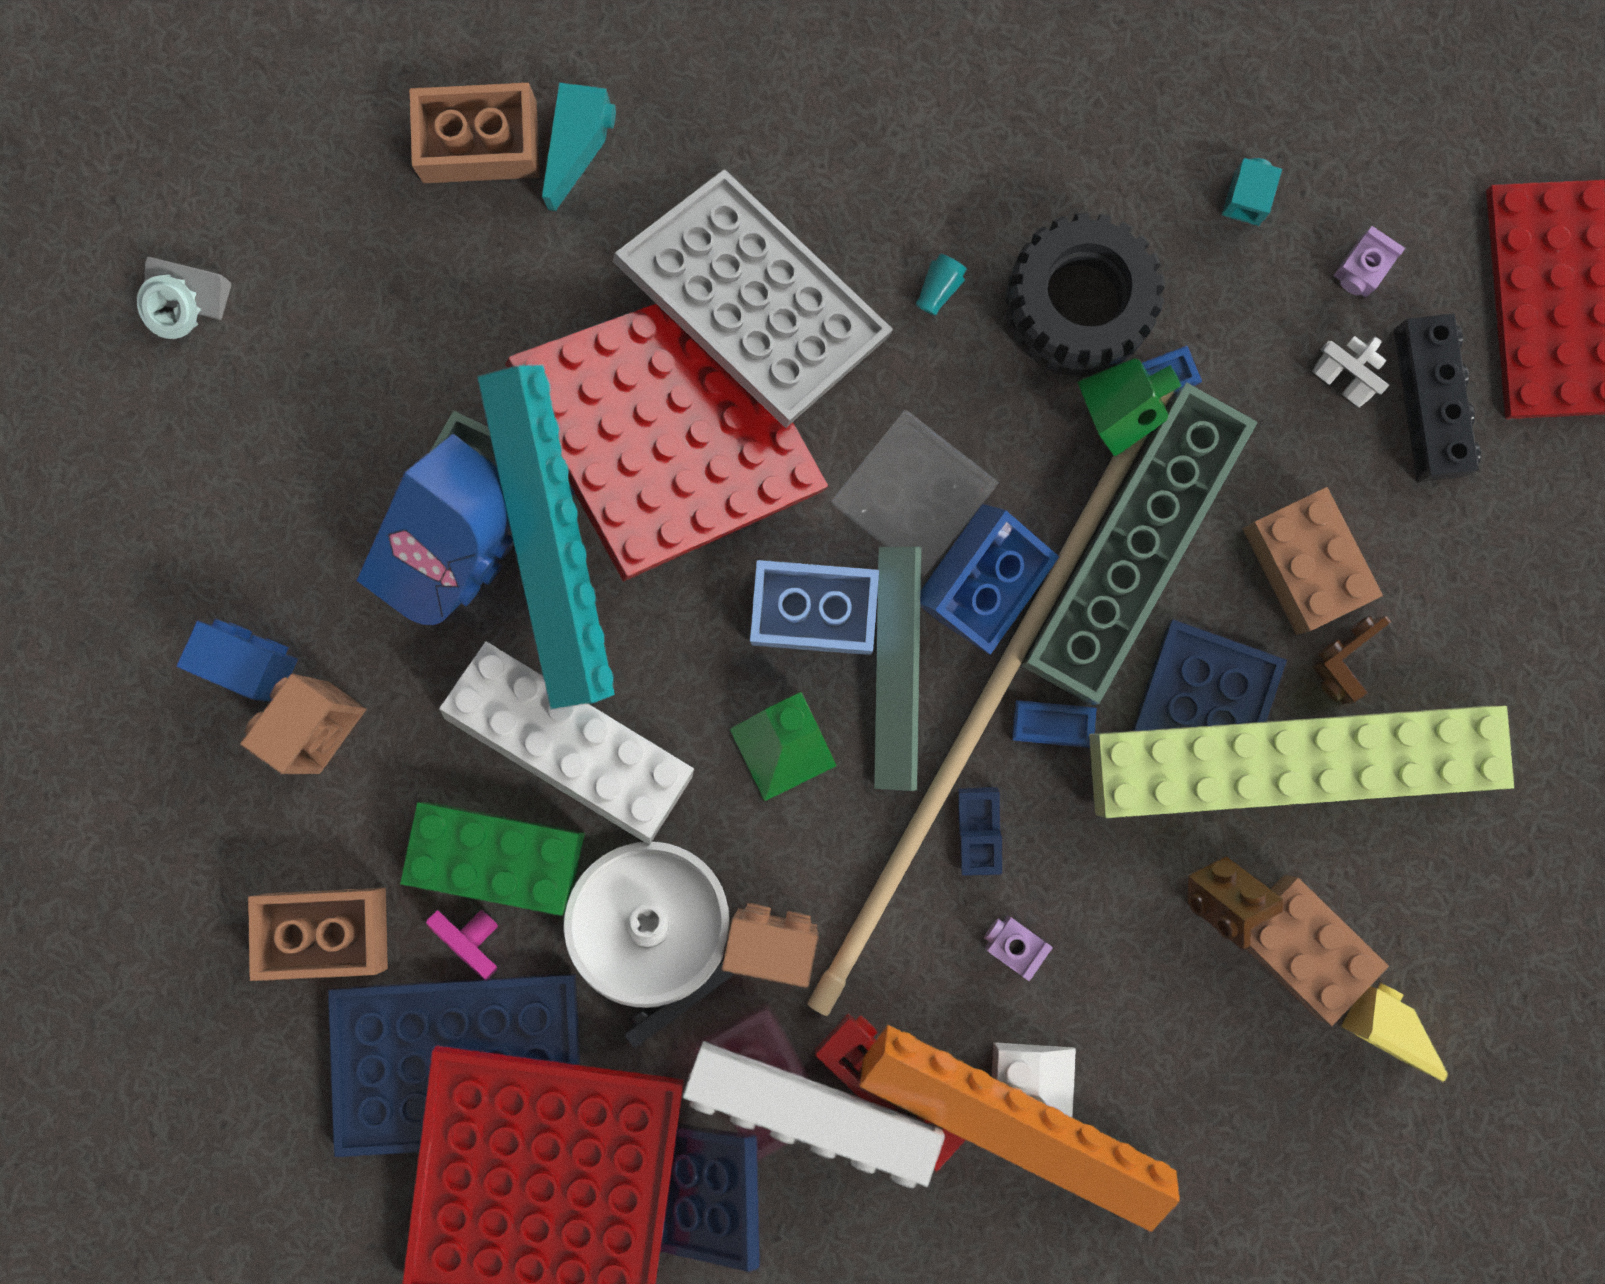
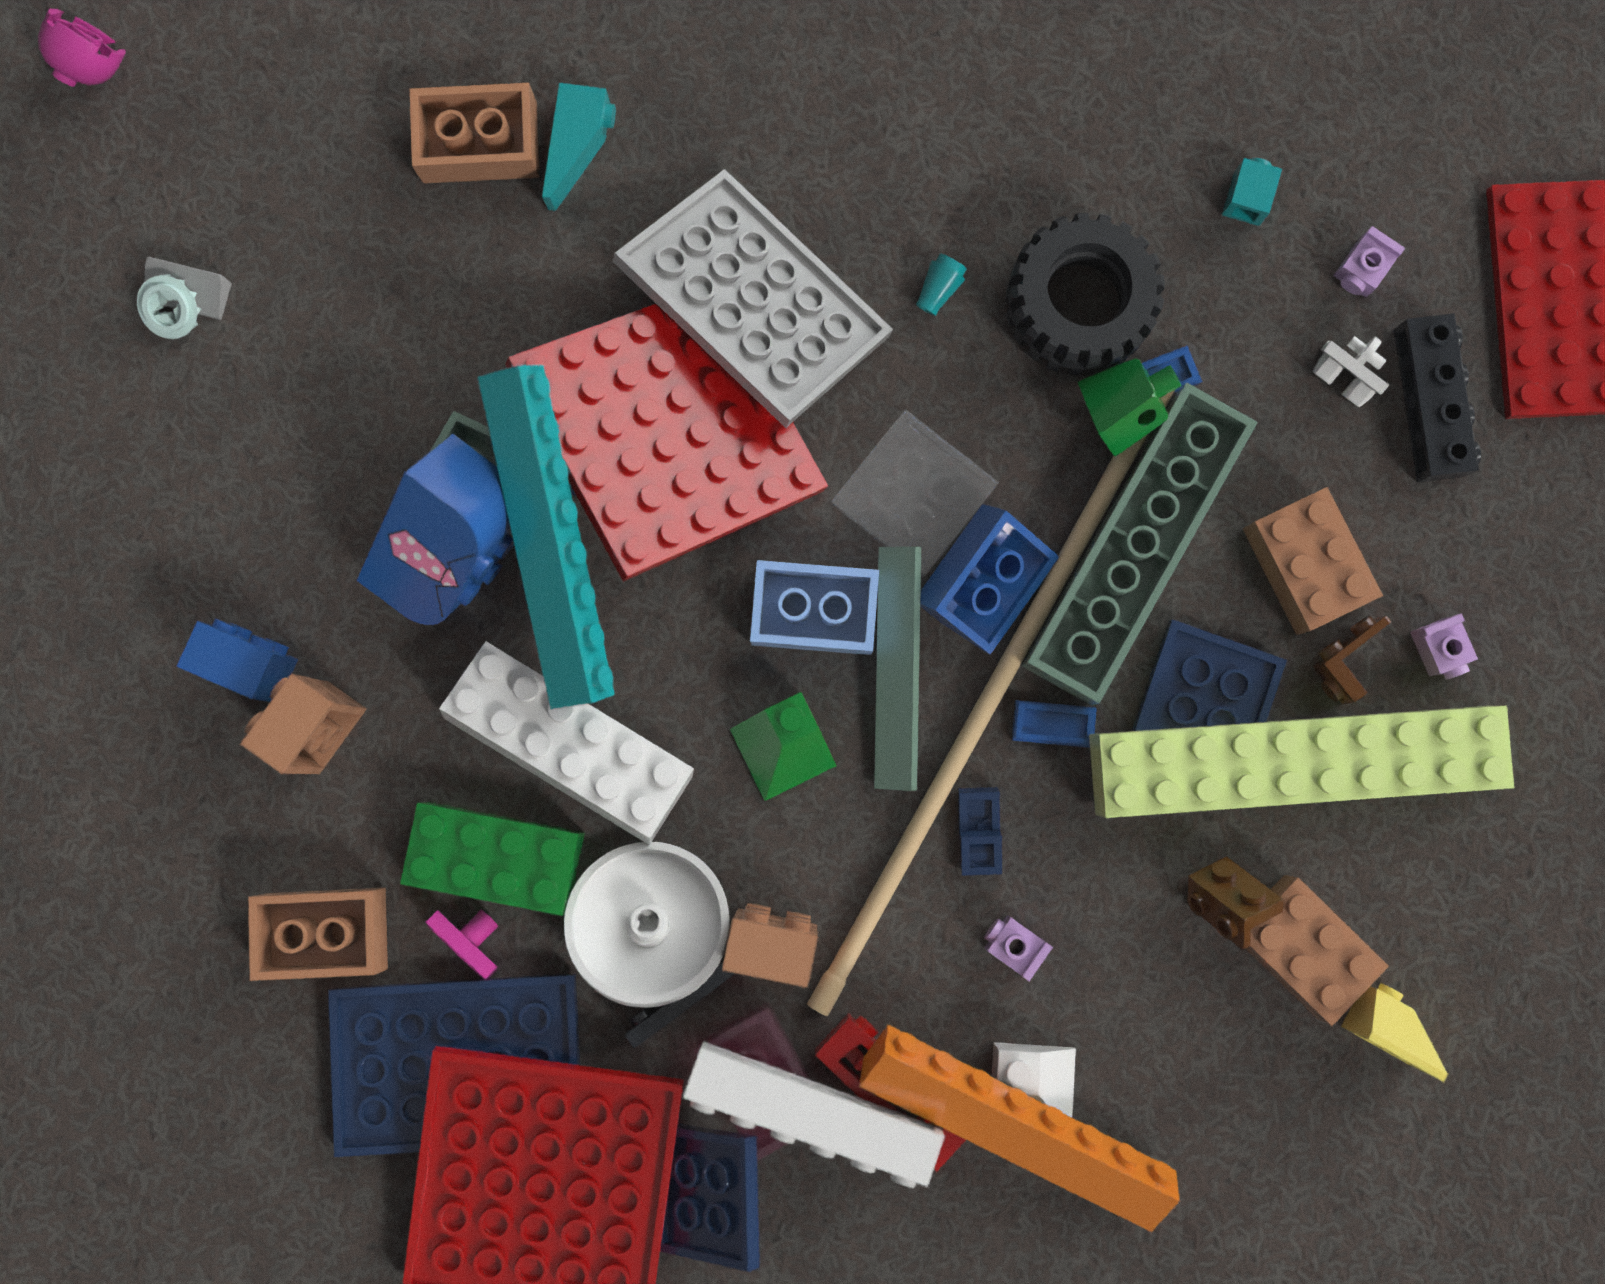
(74, 50): none -> dark pink cylinder
(1432, 643): none -> lavender brick

